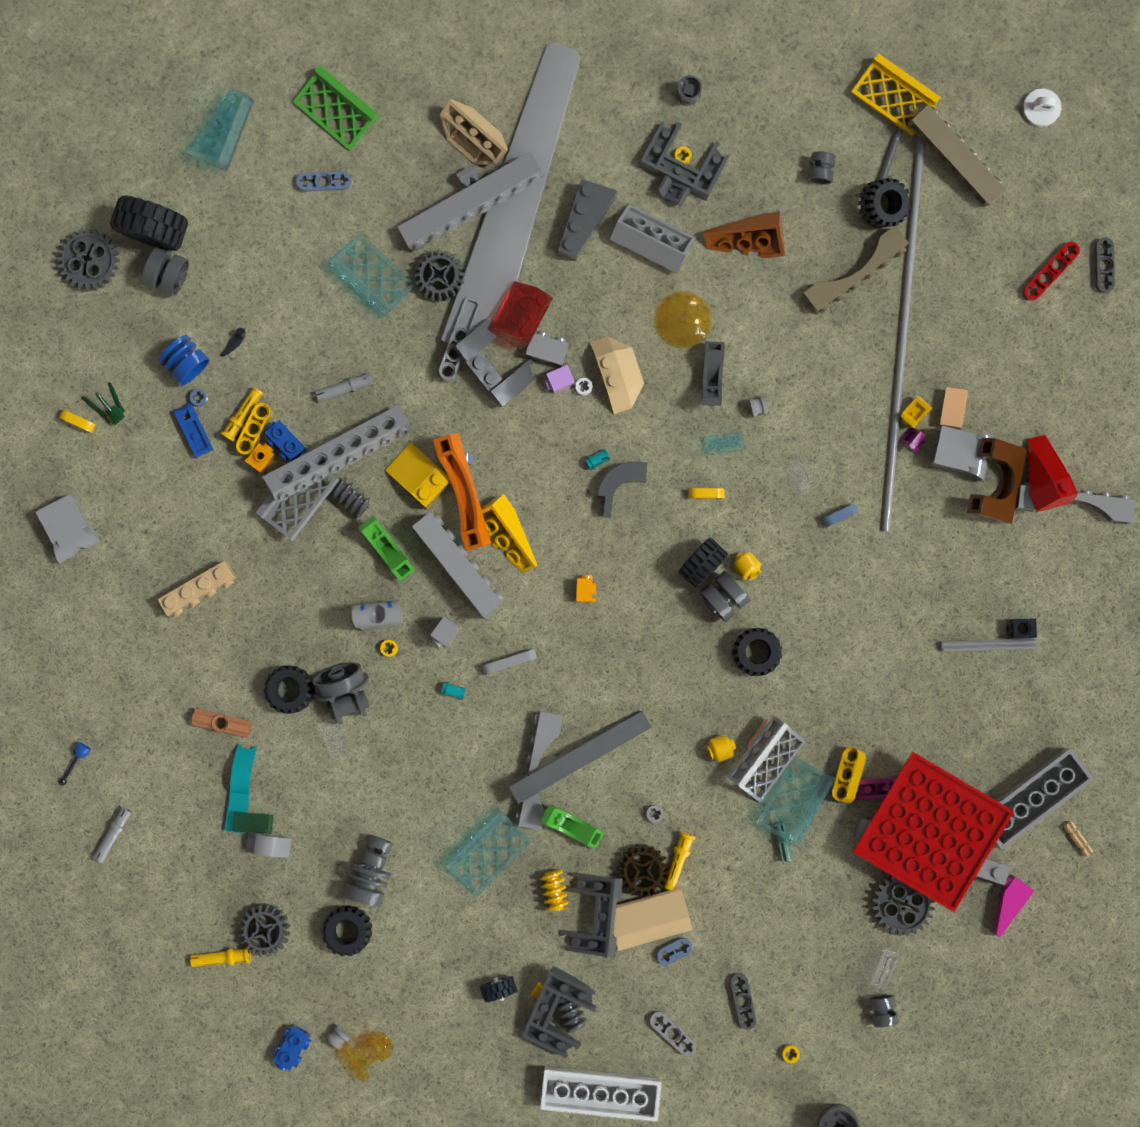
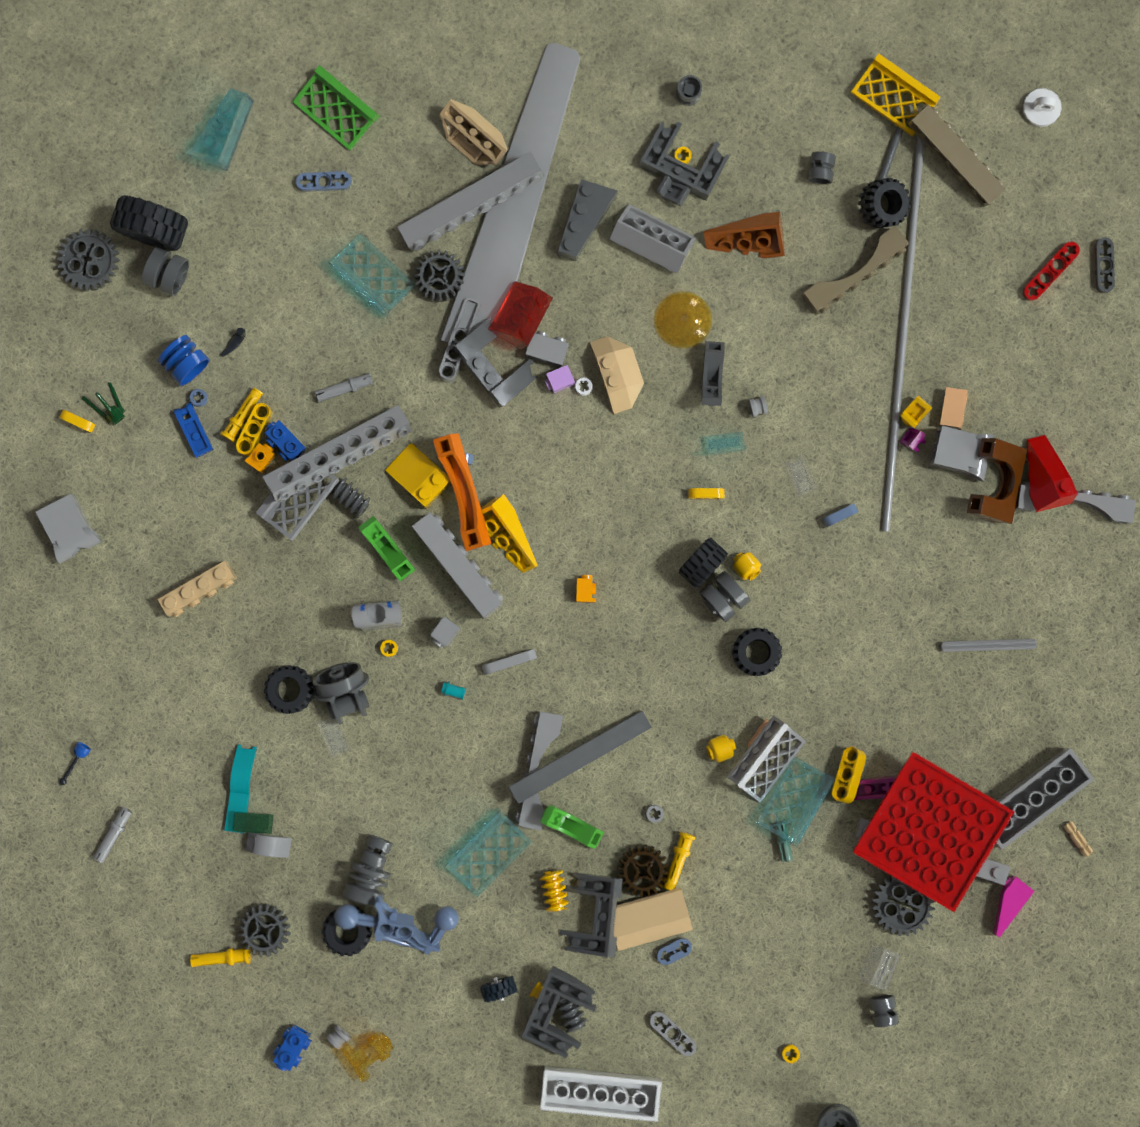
(210, 719): nougat piece -> none
(397, 926): none -> sand blue piece
(468, 176): light grey tile -> none
(597, 459): teal pin -> none
(626, 472): dark grey arch -> none
(745, 985): dark grey beam -> none
(1030, 628): black brick -> none

